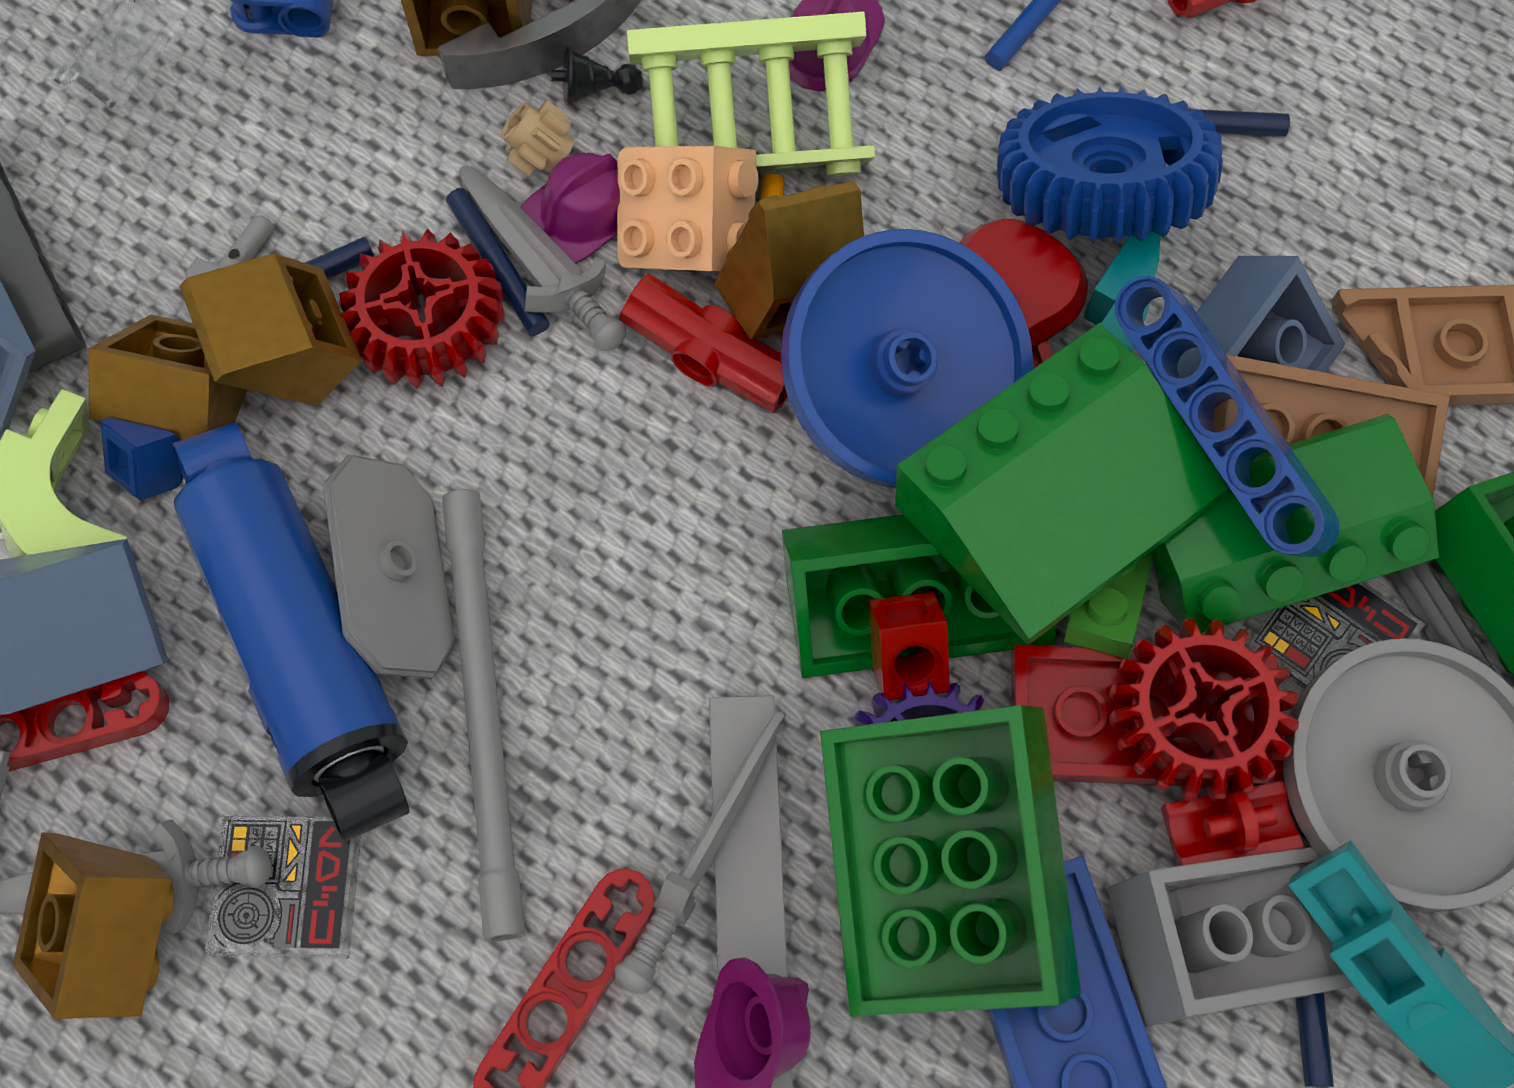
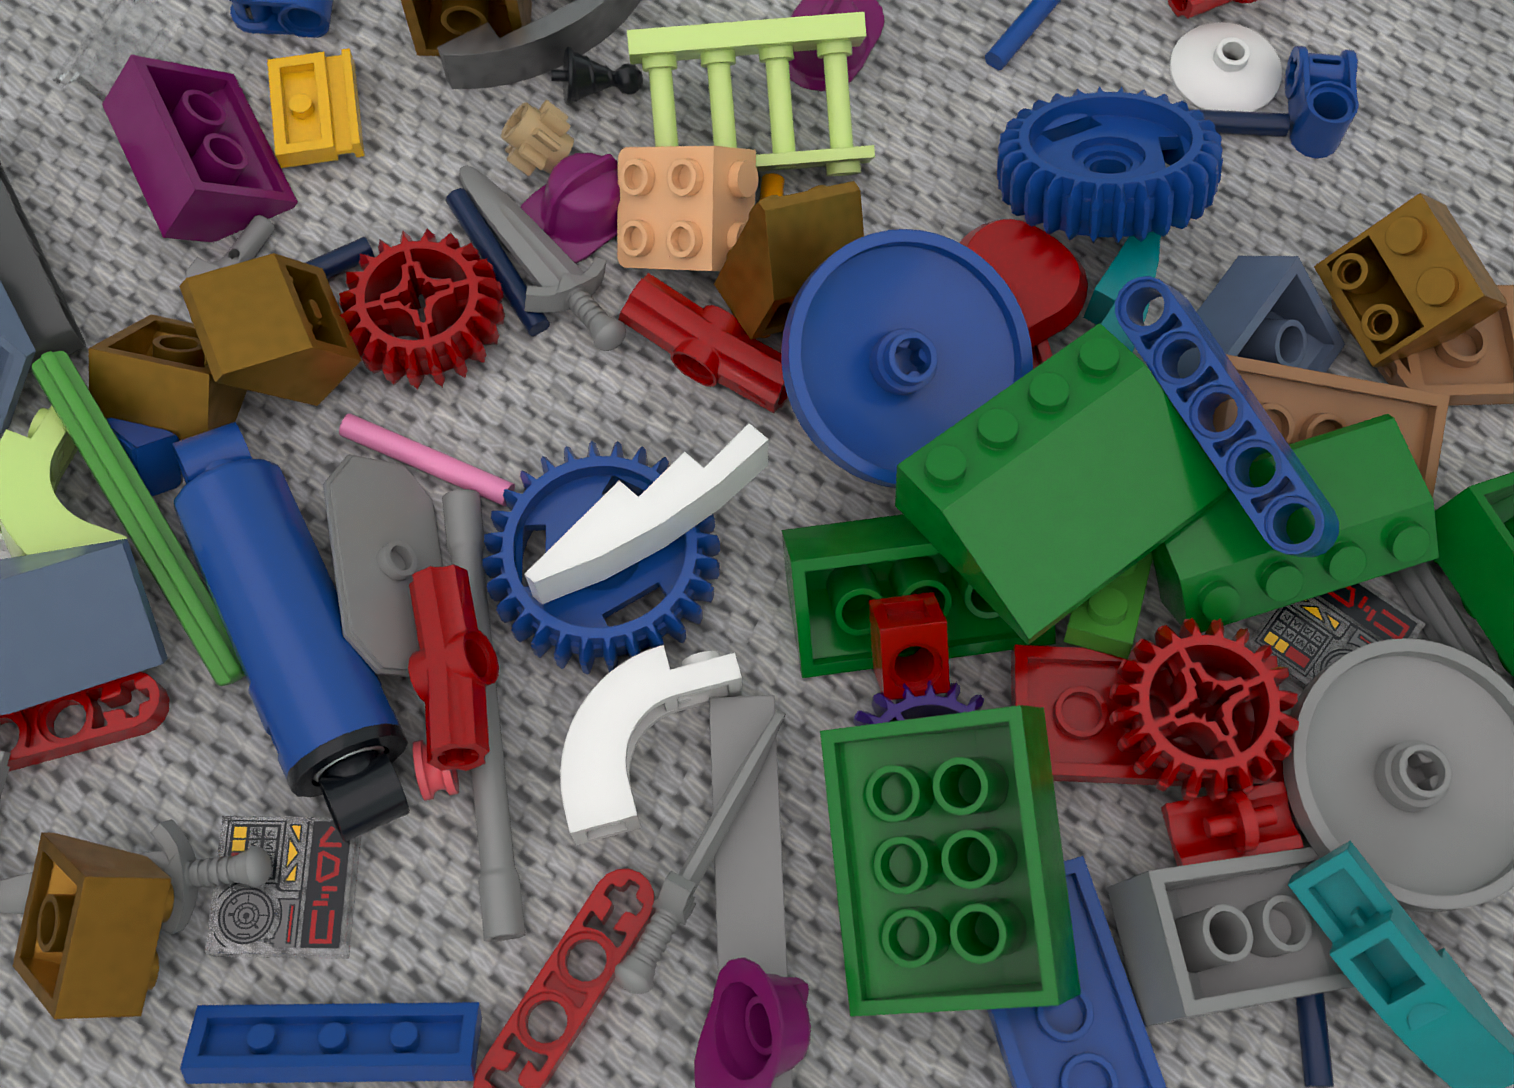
(138, 514): none -> bright green axle
(195, 149): none -> magenta slope
(314, 108): none -> yellow plate
(333, 1043): none -> blue plate
(424, 458): none -> bright pink bar
(429, 777): none -> coral bush
(451, 668): none -> red piece
(578, 619): none -> blue gear
(613, 721): none -> white arch
(630, 527): none -> white slope
(1217, 83): none -> white dish
(1320, 99): none -> blue piece
(1409, 282): none -> pearl gold slope

